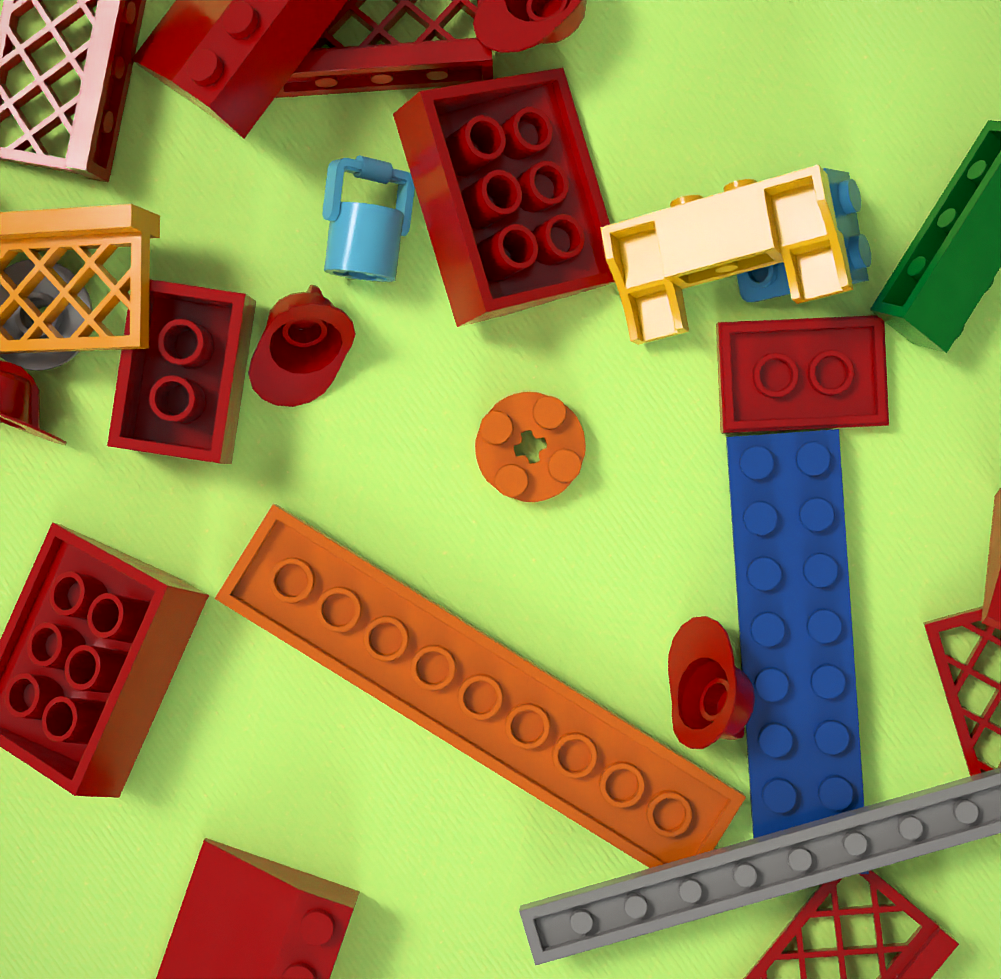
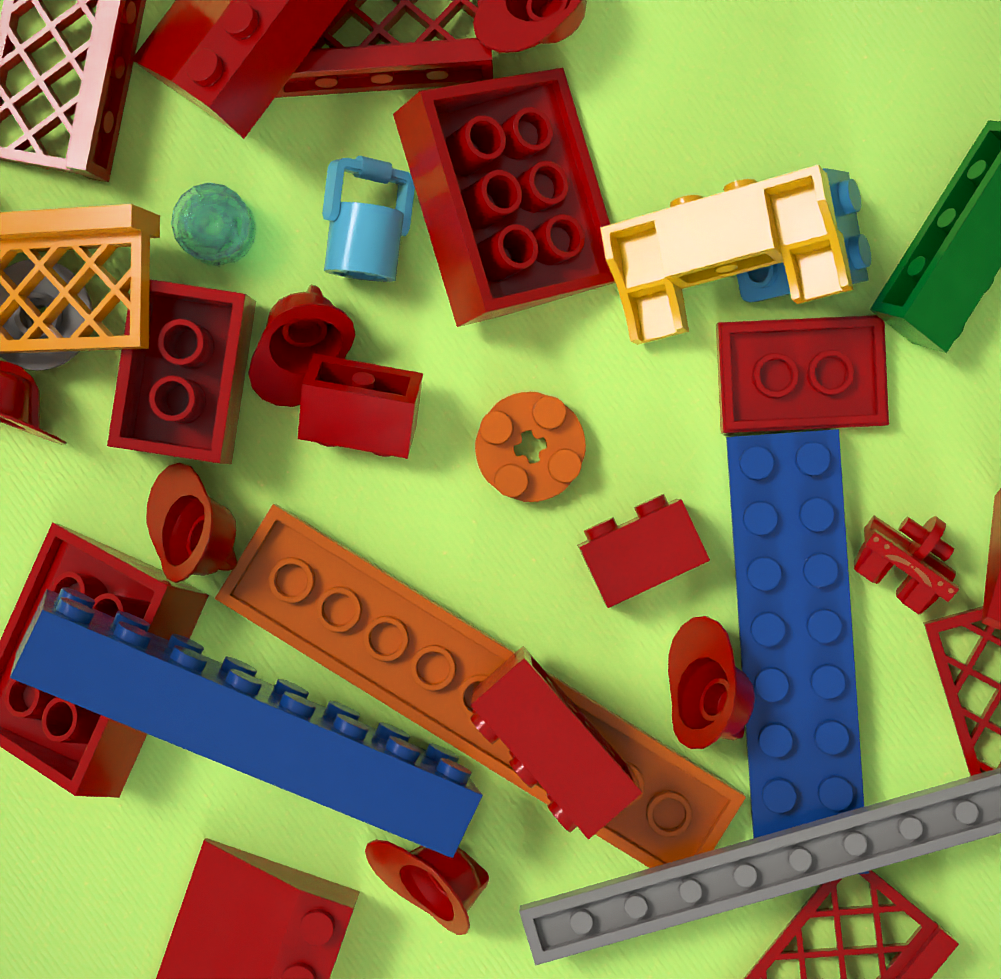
(188, 526): none -> red piece
(213, 224): none -> clear light blue wheel
(244, 721): none -> blue brick
(359, 406): none -> red brick
(431, 880): none -> red piece
(553, 744): none -> red brick
(642, 550): none -> red brick
(927, 575): none -> red hips

